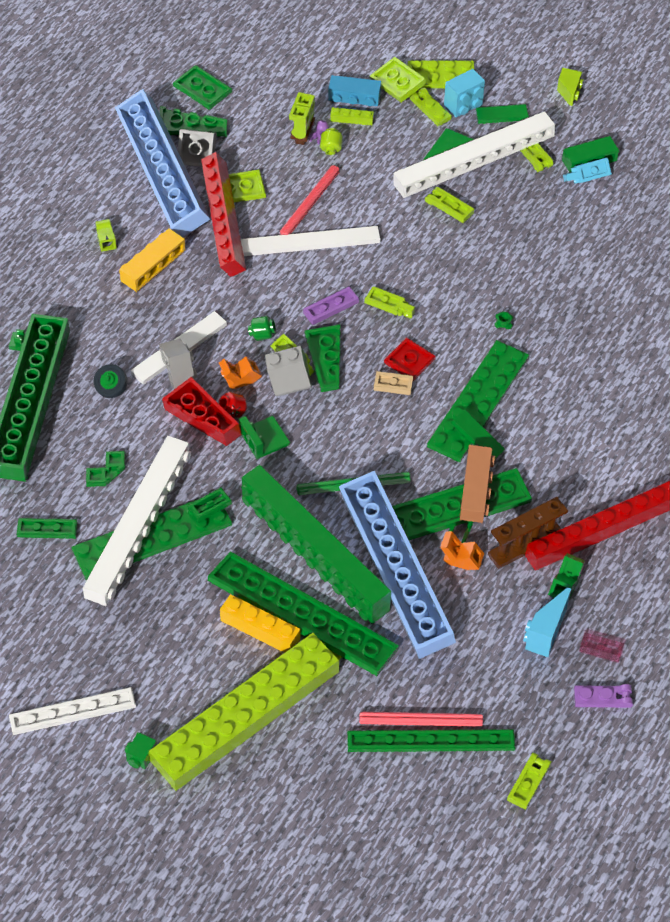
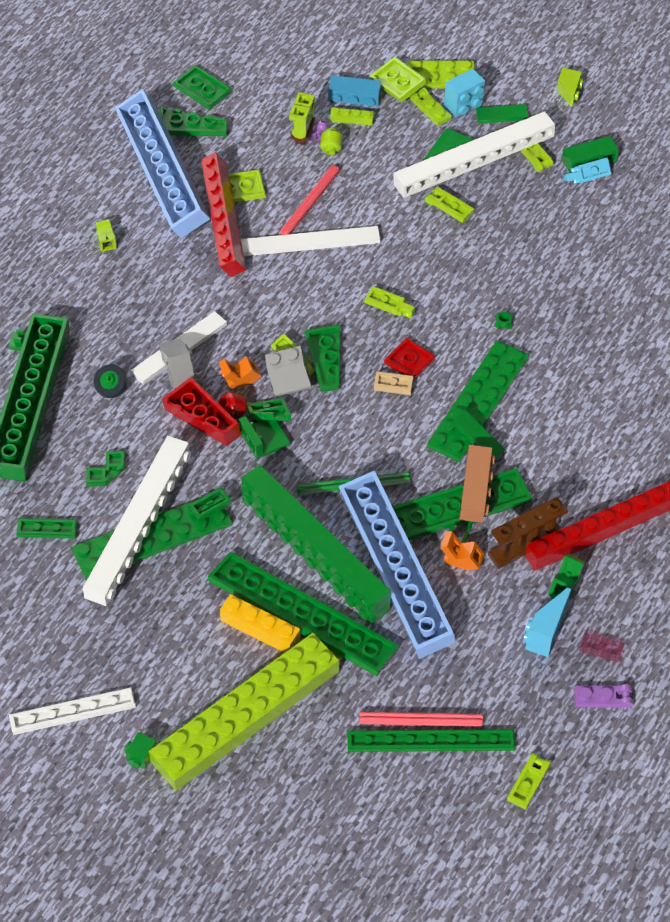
(152, 259): yellow brick -> none
(195, 146): light grey slope -> none
(262, 328): green head -> none
(269, 410): none -> green wing
(330, 305): medium lavender plate -> none

